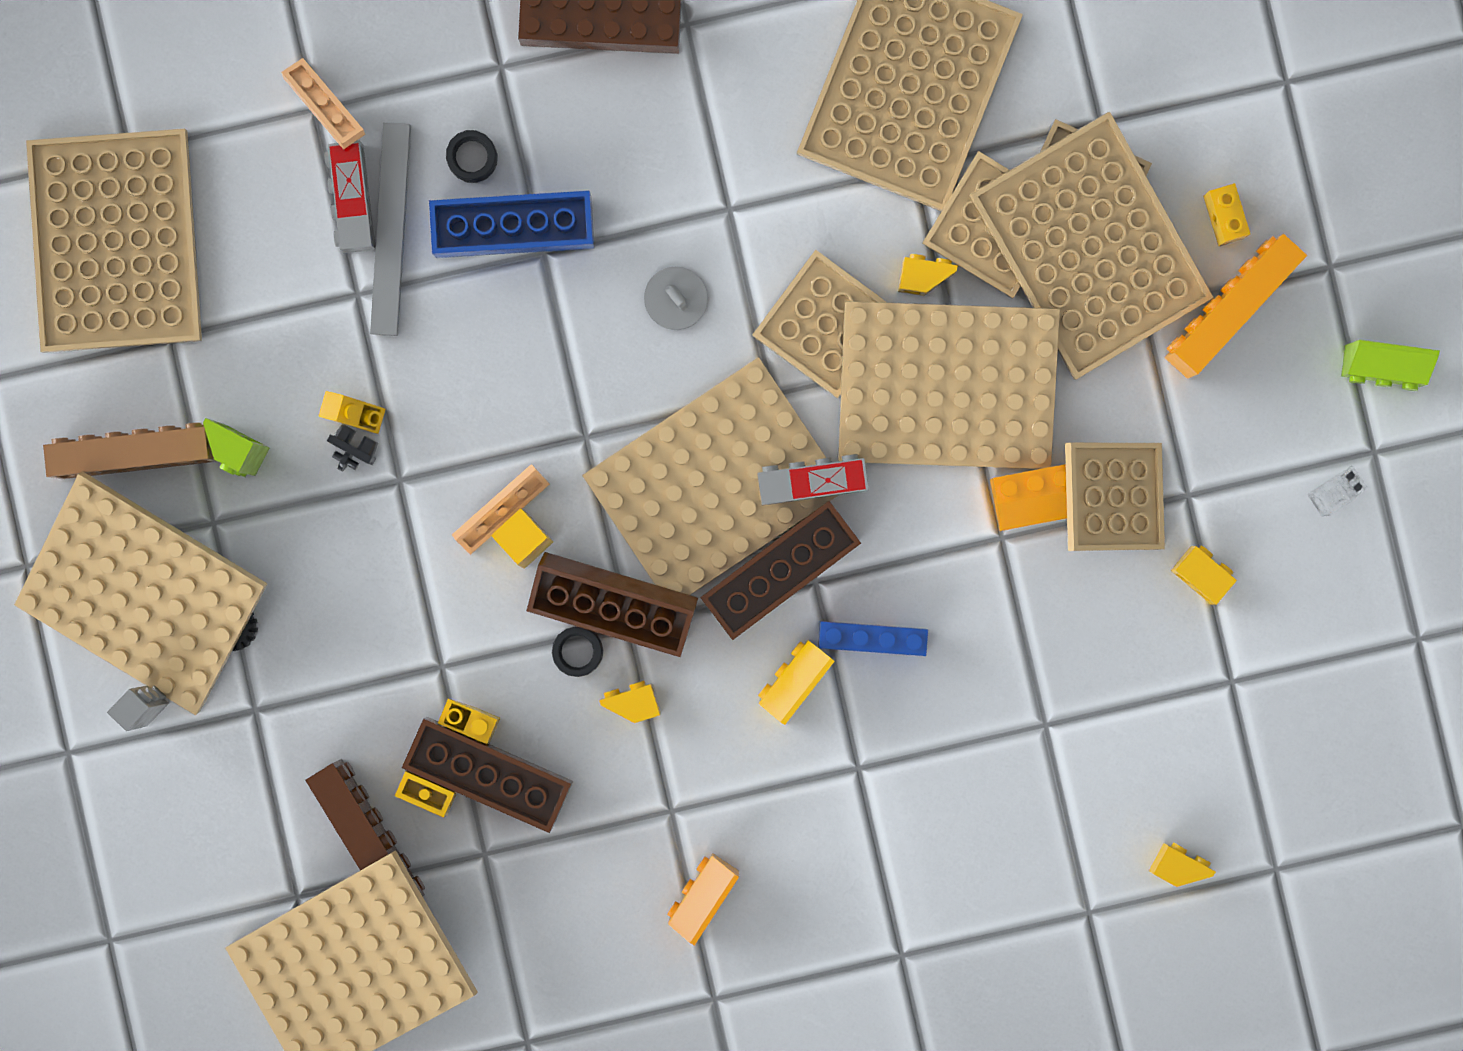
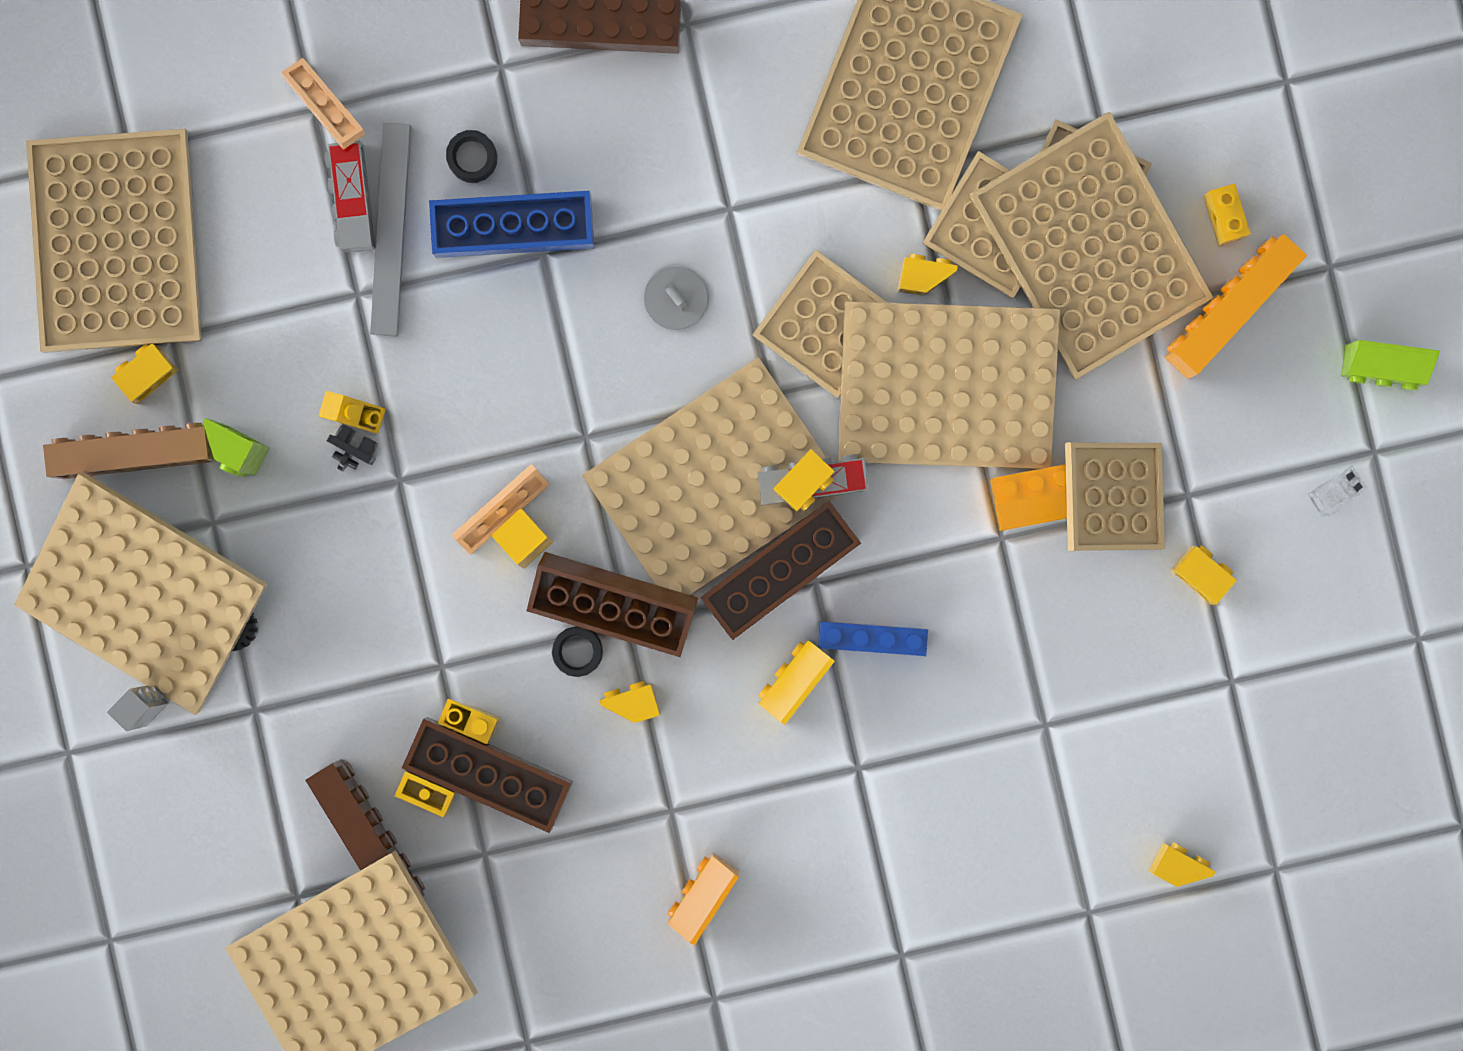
(144, 373): none -> yellow brick
(804, 481): none -> yellow brick

